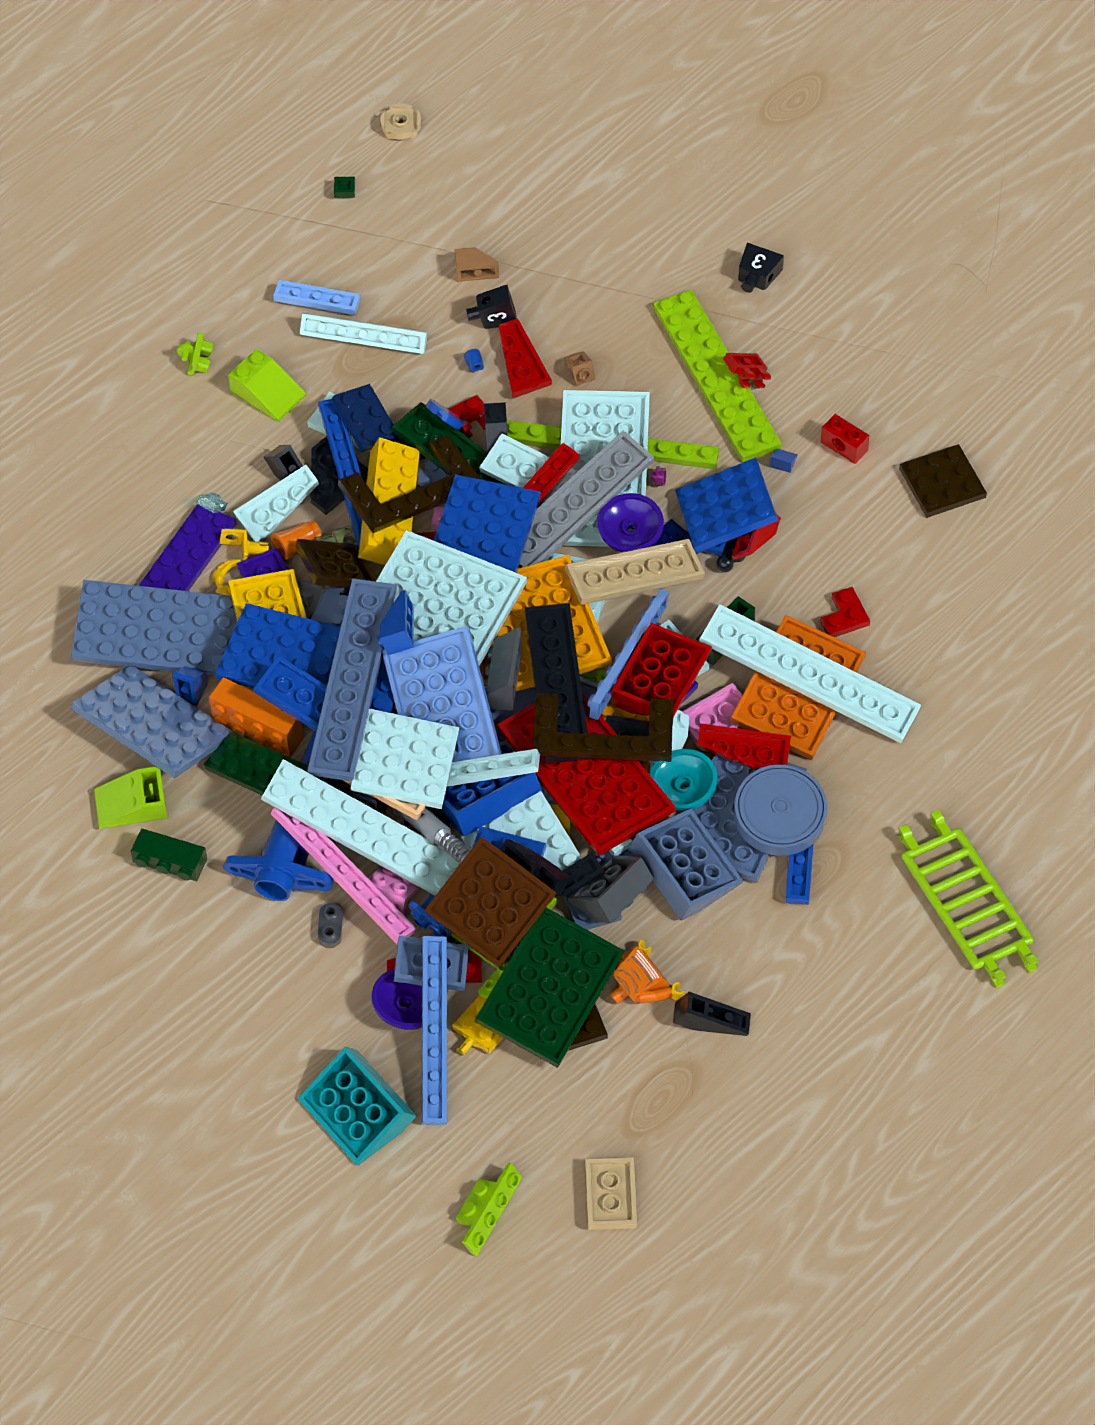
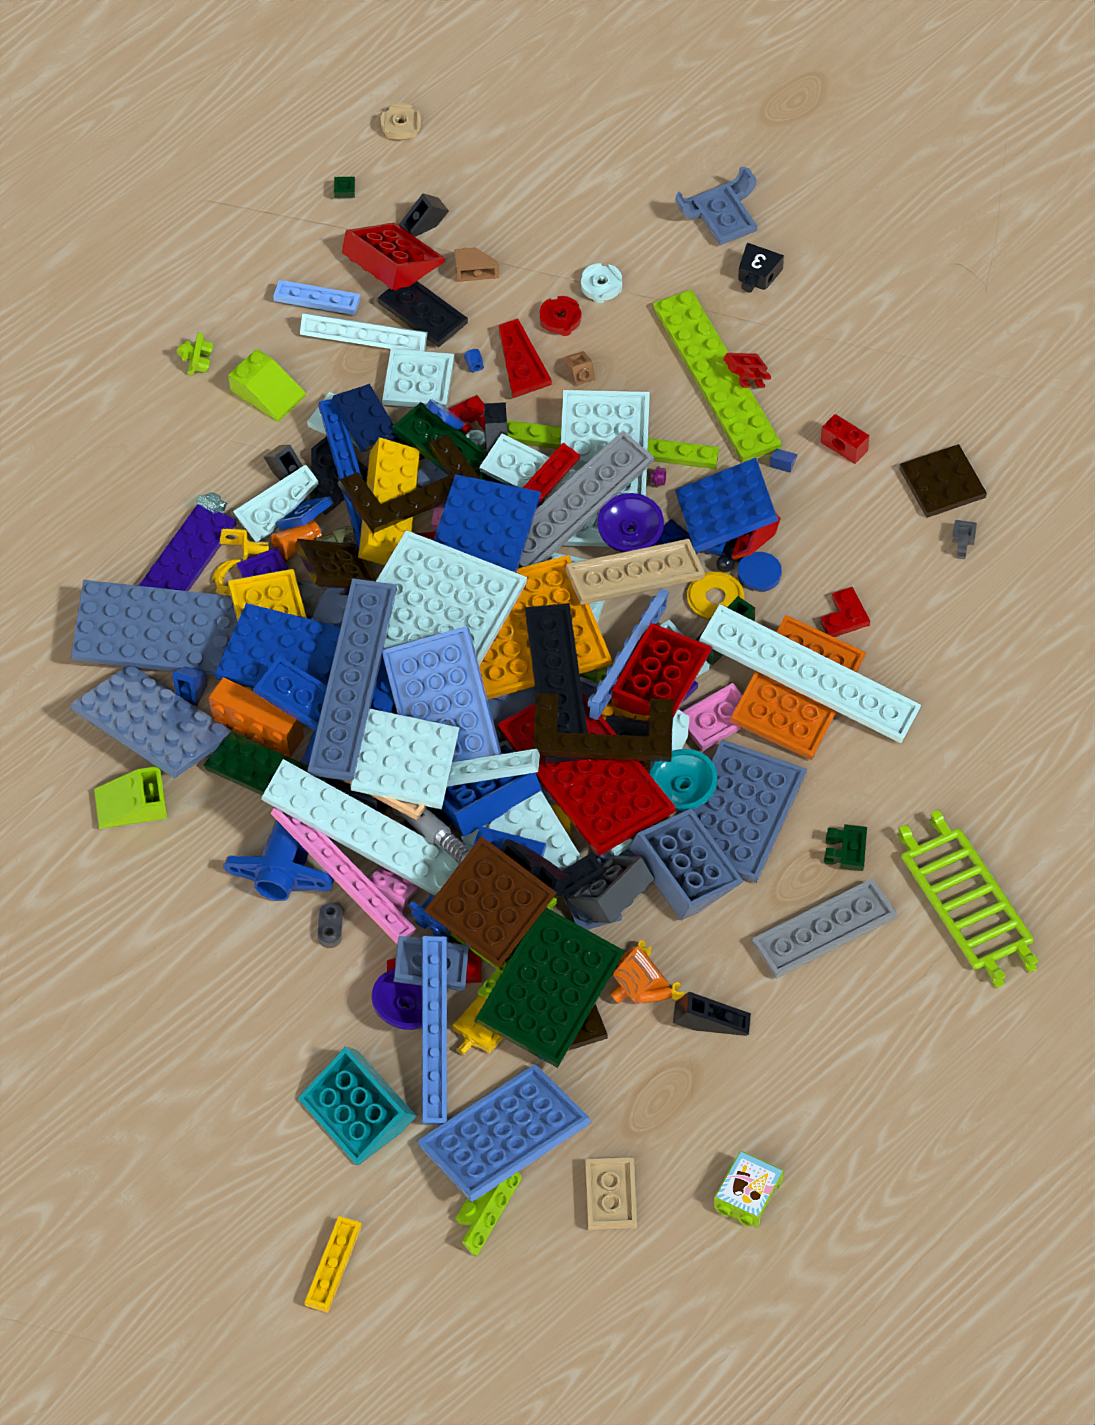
(169, 855): dark green brick -> none
(304, 513): none -> blue plate
(333, 1264): none -> yellow plate
(390, 254): none -> red slope
(398, 626): blue slope -> none
(417, 378): none -> light aqua plate
(424, 215): none -> black slope
(424, 312): none -> black plate
(477, 437): none -> light aqua tile
(493, 307): black torso -> none
(503, 670): dark grey slope -> none
(503, 1132): none -> medium blue plate
(560, 325): none -> red plate
(601, 292): none -> light aqua plate
(697, 593): none -> yellow piece
(722, 208): none -> sand blue piece
(745, 746): red wing -> none
(748, 1189): none -> panel
(759, 571): none -> blue tile
(780, 810): sand blue brick -> none
(799, 877): blue plate -> none
(824, 928): none -> light grey plate
(853, 847): none -> dark green plate
(964, 534): none -> flat silver plate

